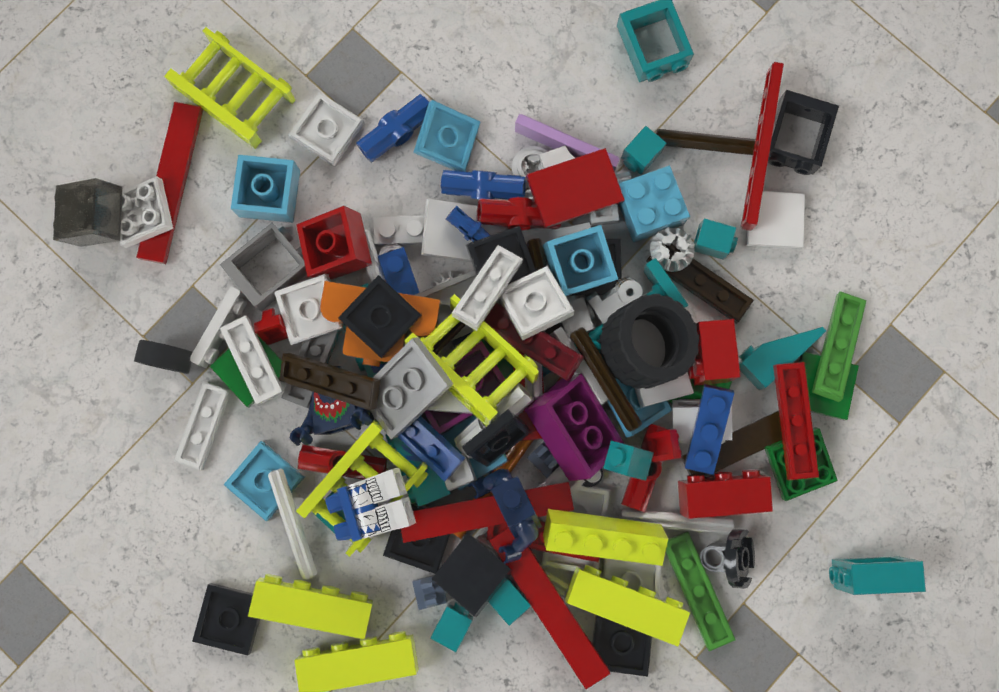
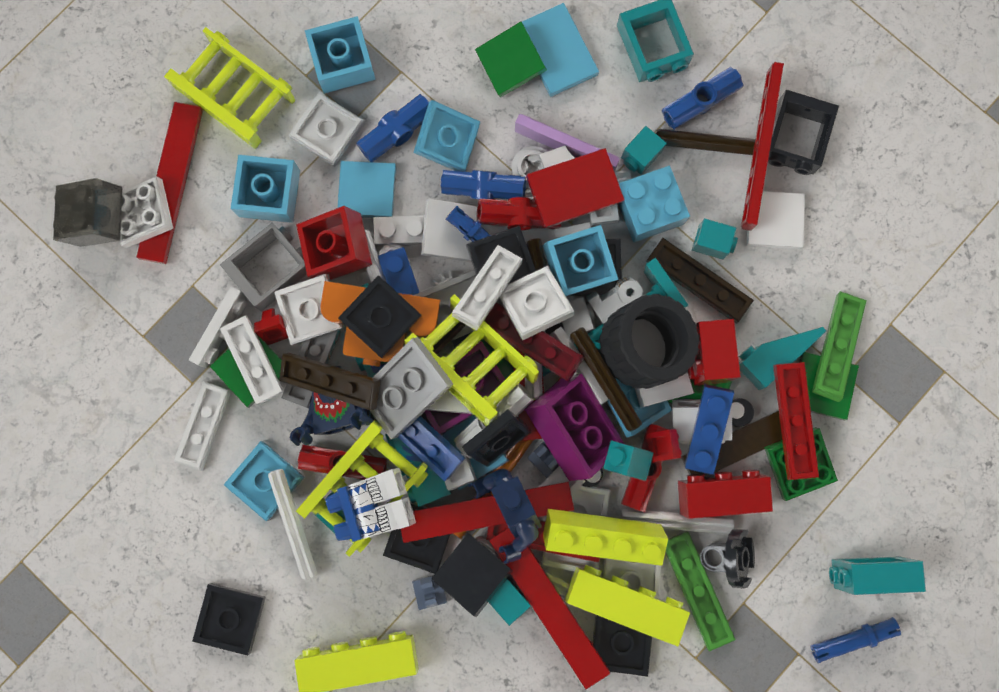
(163, 356): black tyre -> none
(311, 607): neon yellow brick -> none
(340, 55): none -> medium azure brick
(367, 188): none -> medium azure tile
(452, 626): teal brick -> none
(510, 59): none -> green tile
(560, 50): none -> medium azure tile
(679, 259): white gear -> none
(714, 90): none -> blue piece
(741, 412): none -> black tile
(866, 636): none -> blue pin

